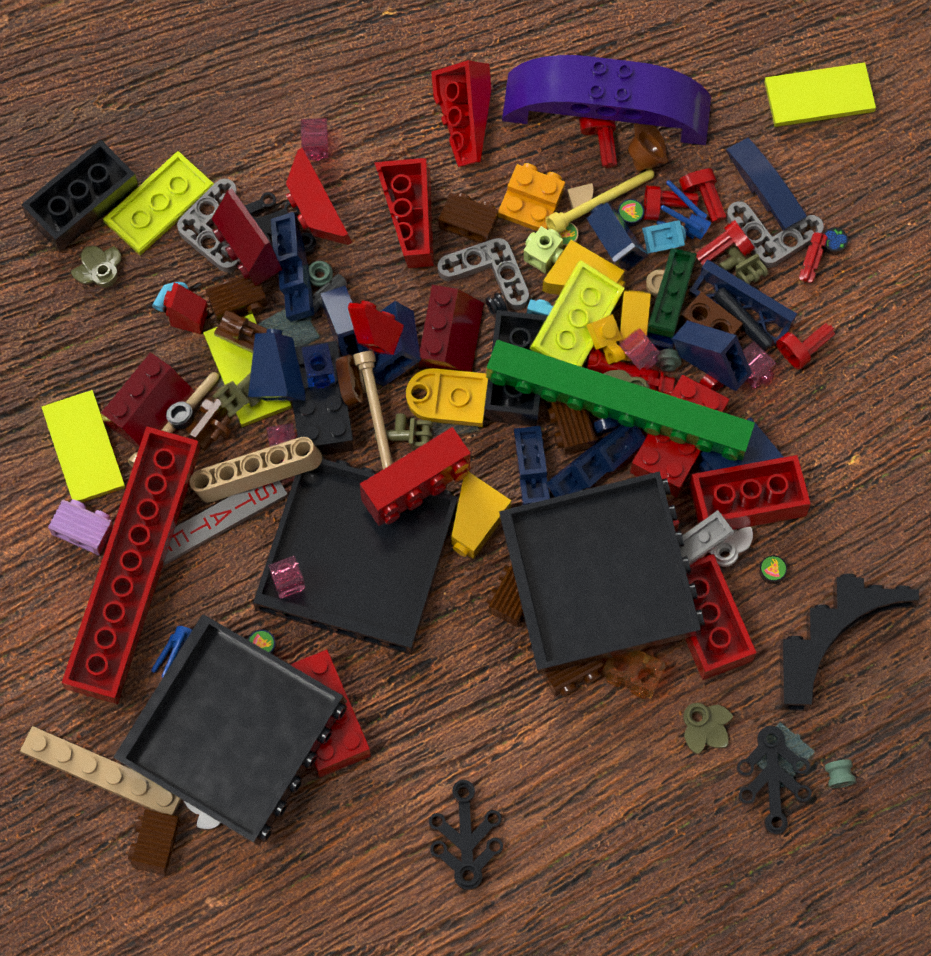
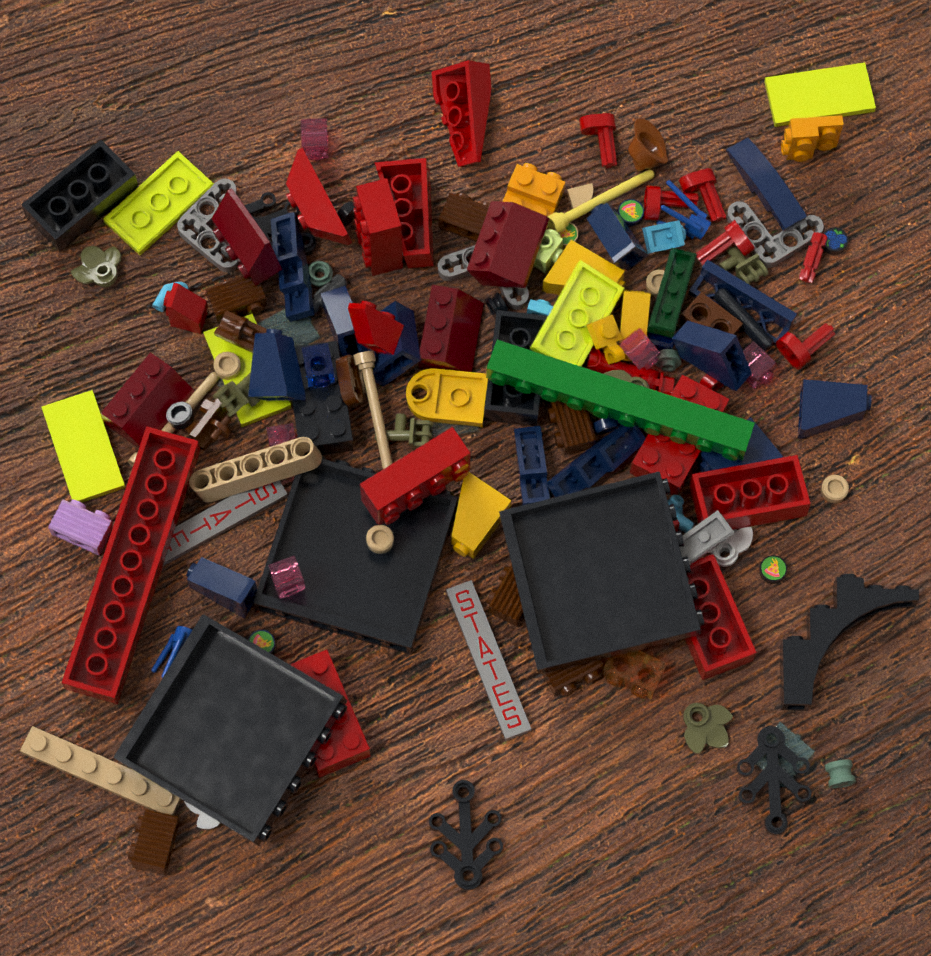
(222, 586): none -> dark blue slope
(227, 365): none -> tan tile
(346, 213): none -> black tile
(378, 227): none -> red brick
(380, 539): none -> tan tile
(488, 660): none -> light grey tile
(507, 245): none -> dark red slope
(608, 92): dark purple slope -> none
(685, 524): none -> medium azure arm
(809, 134): none -> light orange plate
(830, 405): none -> dark blue slope
(834, 489): none -> tan tile

